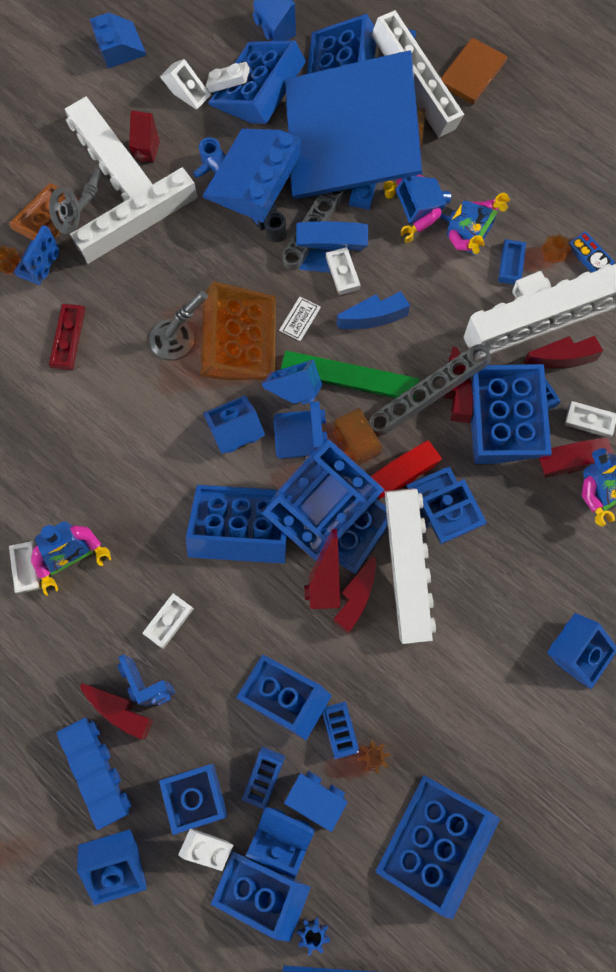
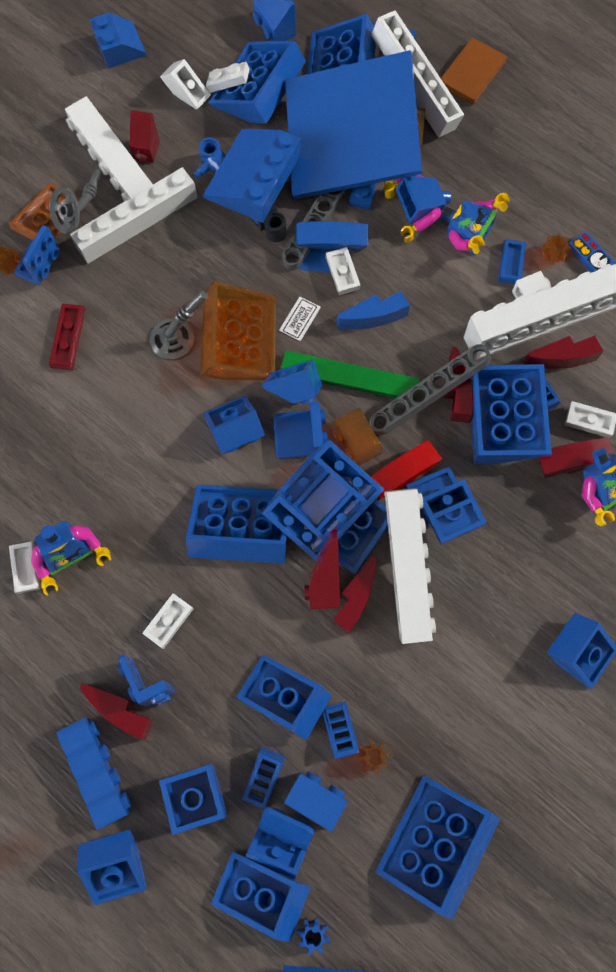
(205, 849): white plate -> none

